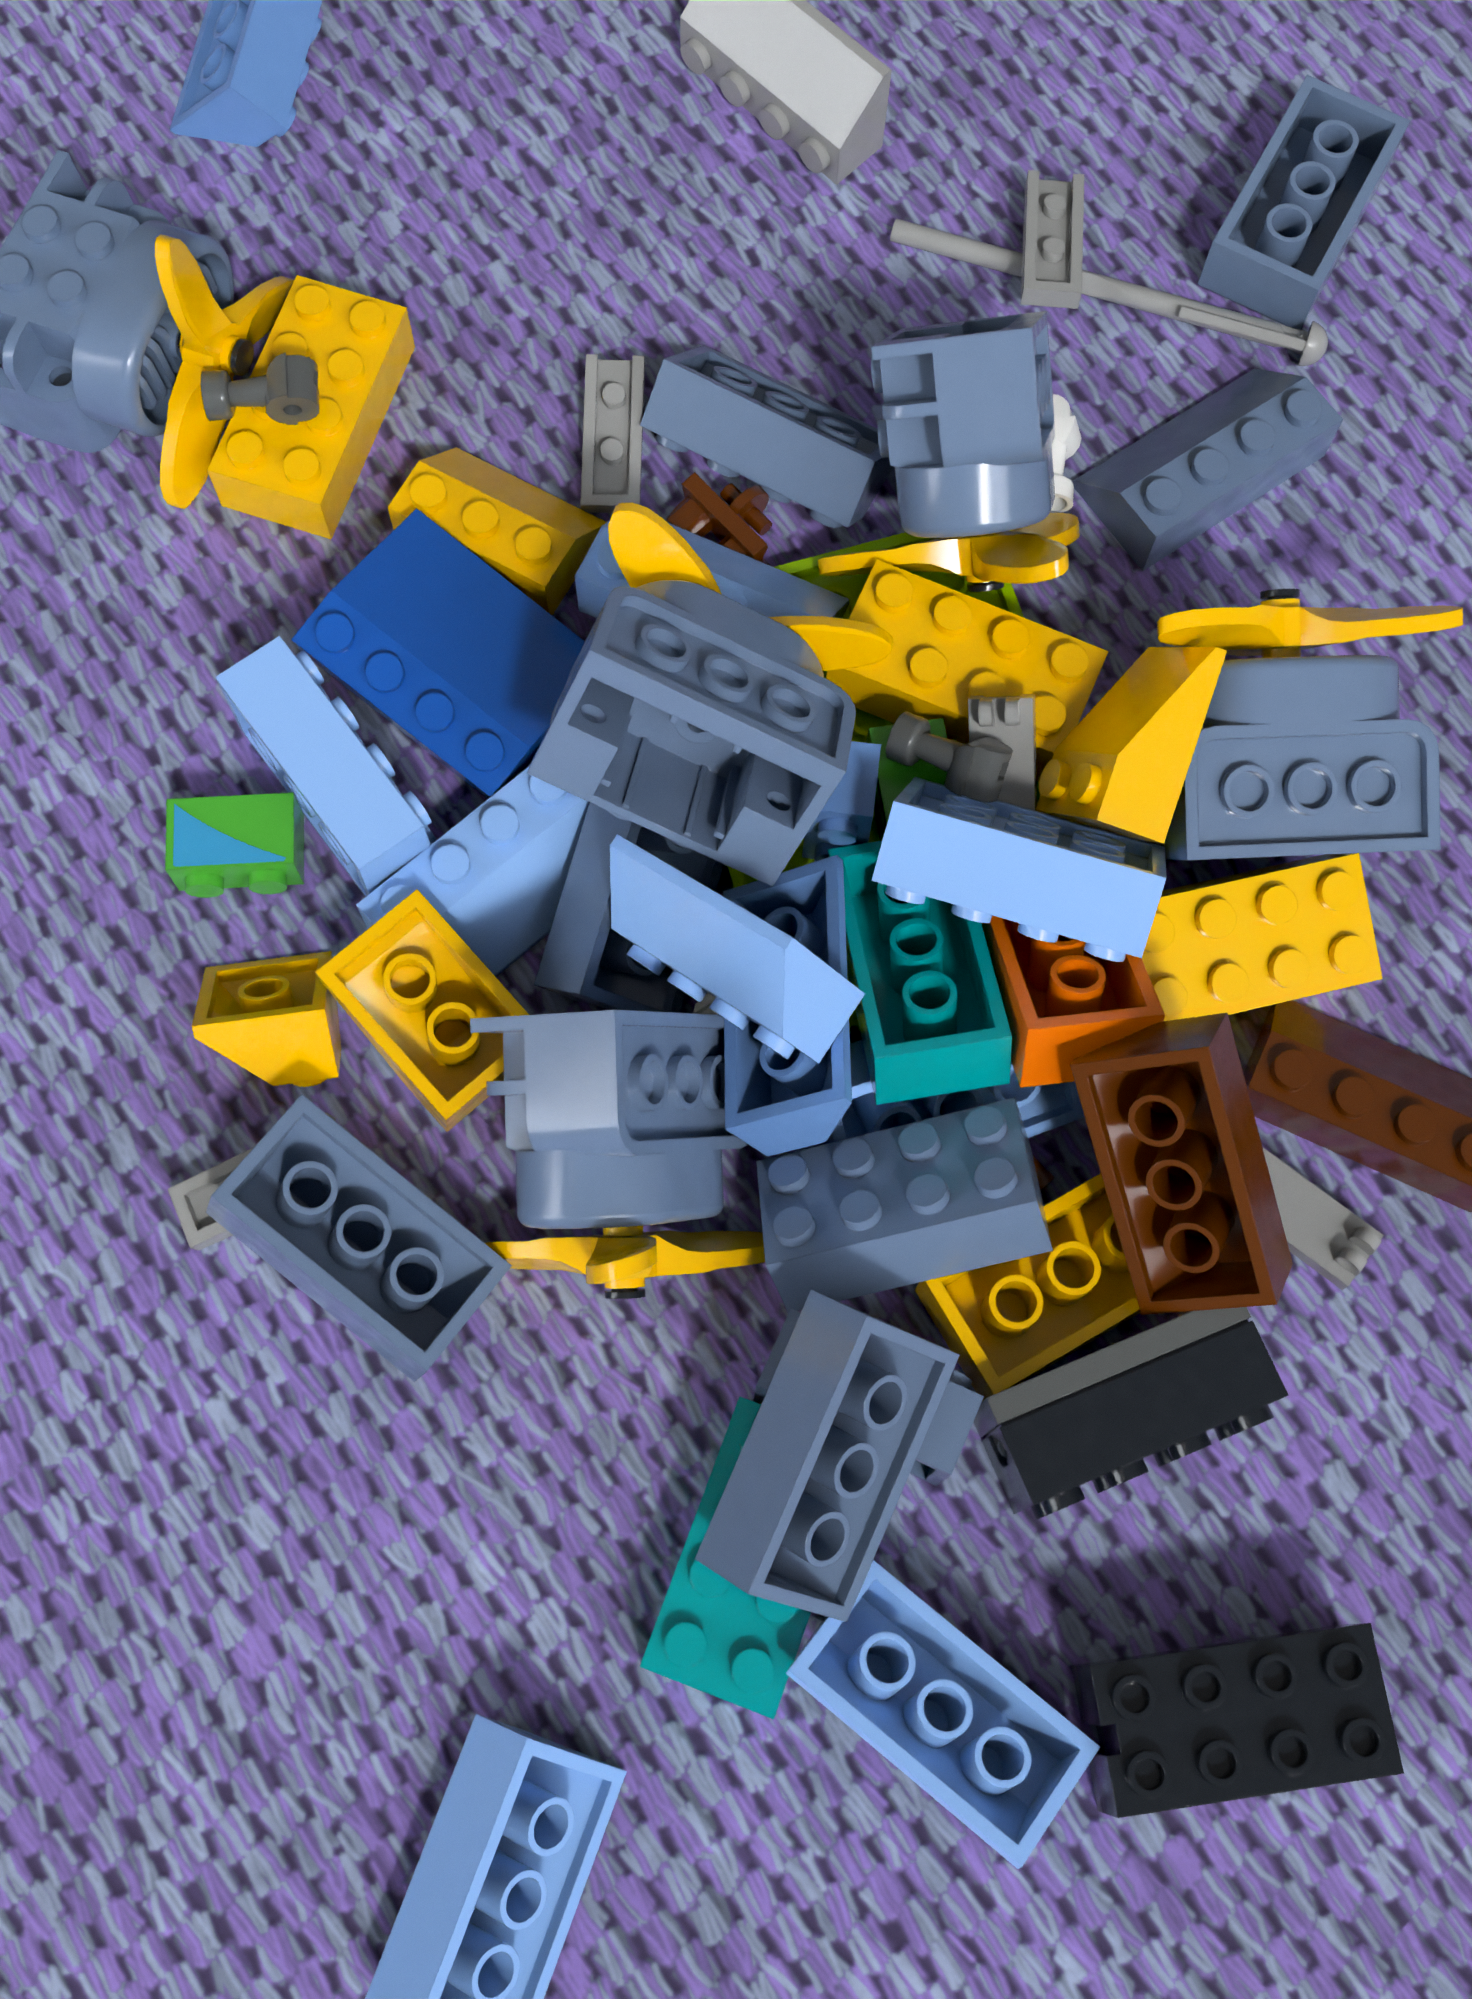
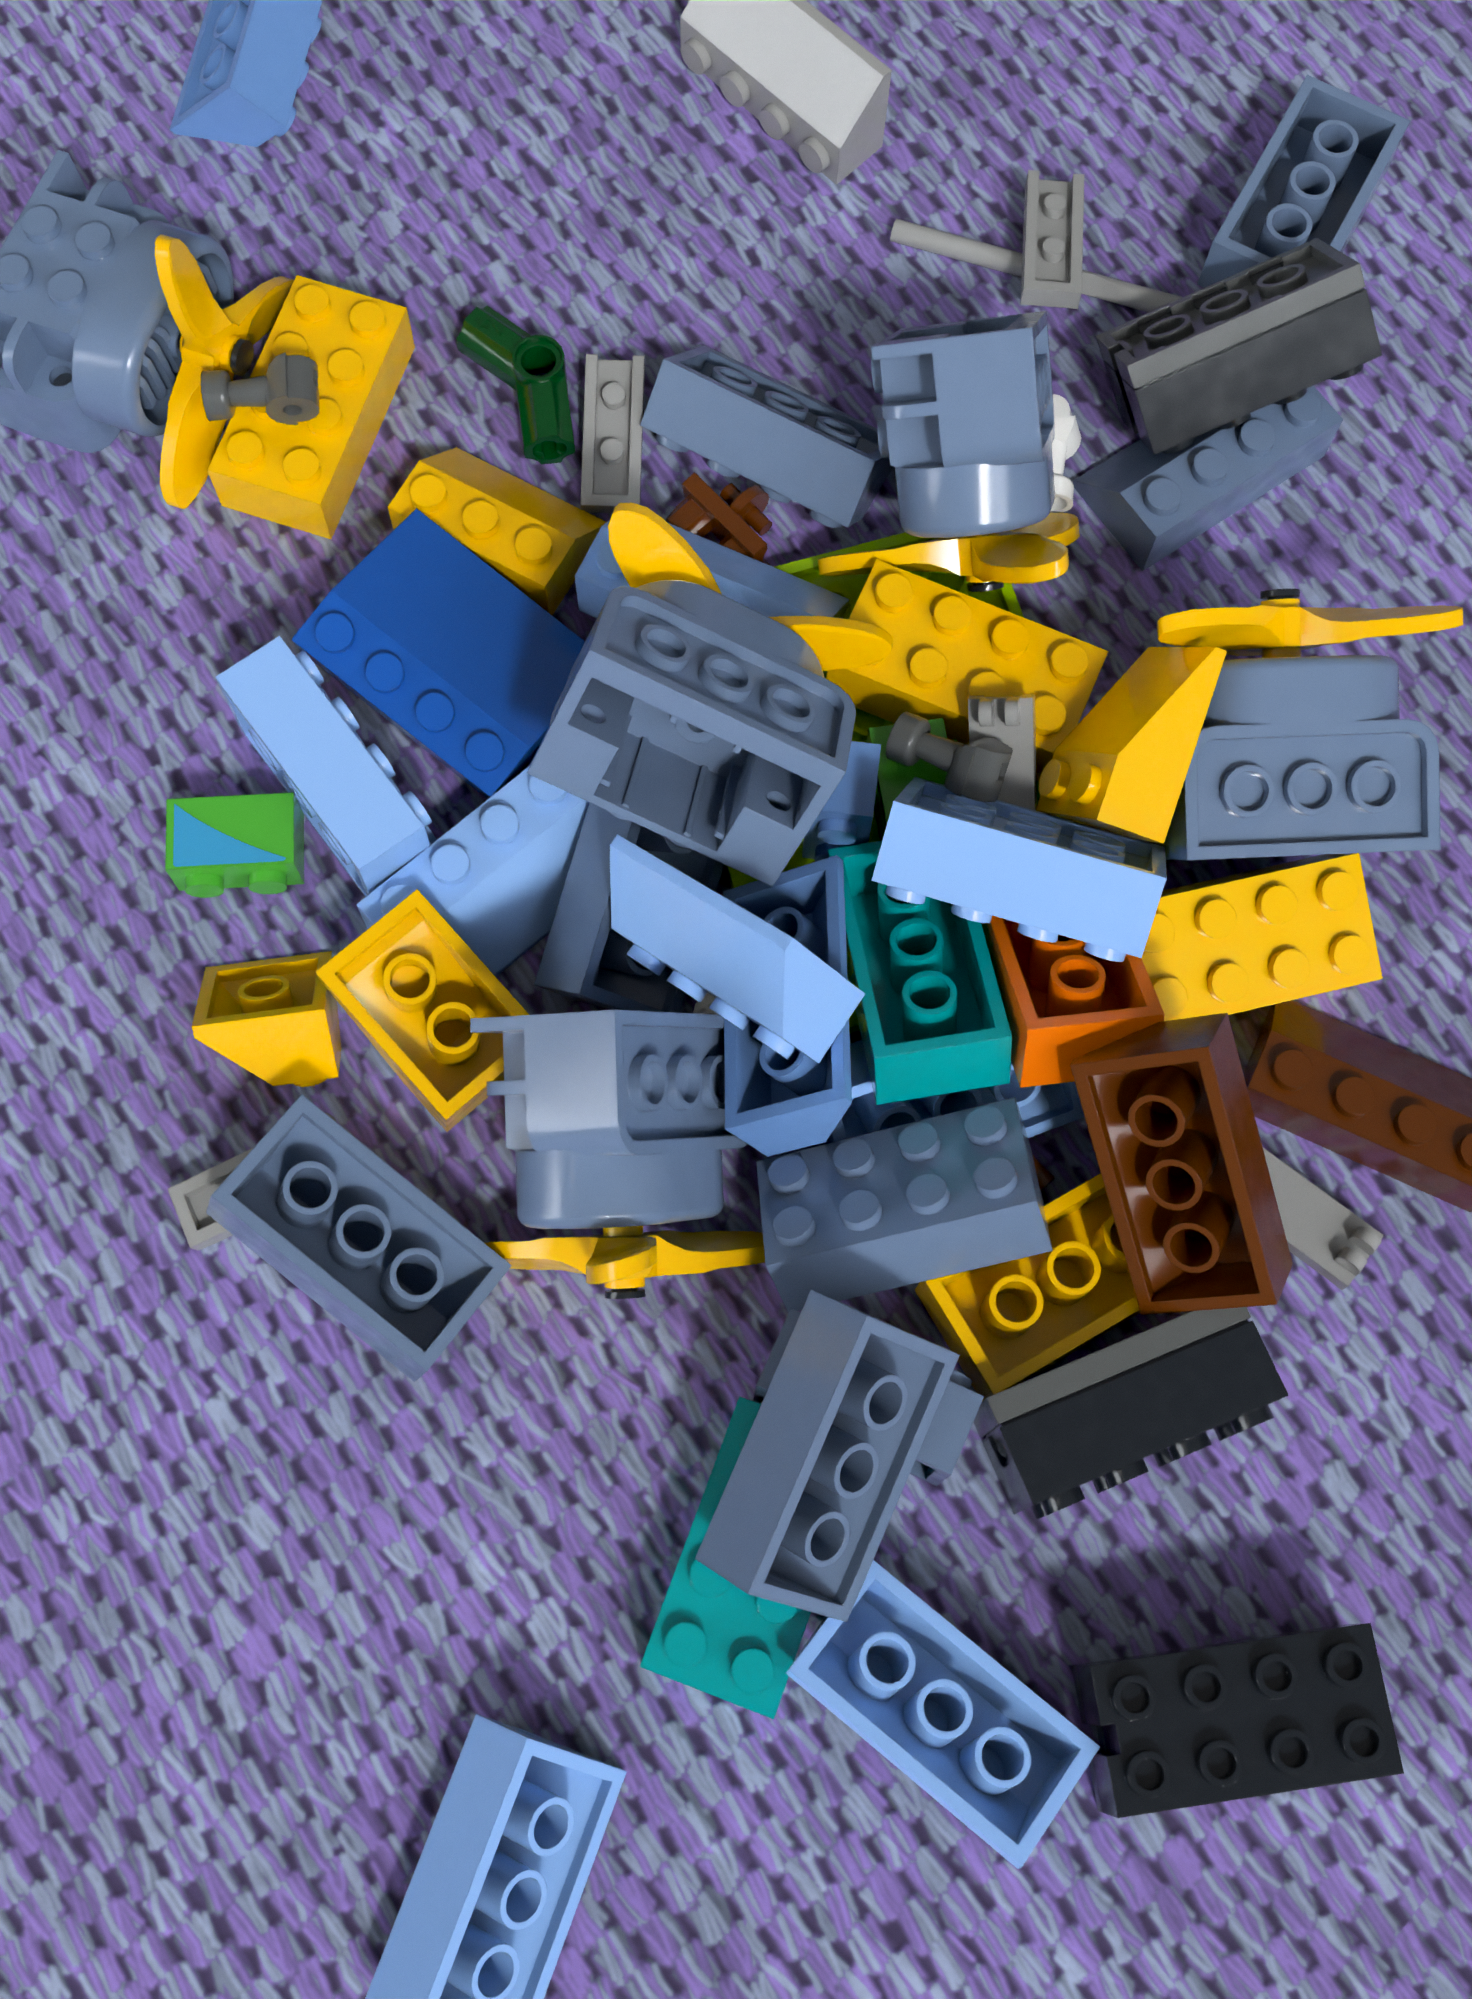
(514, 359): none -> dark green piece
(1240, 346): none -> piece

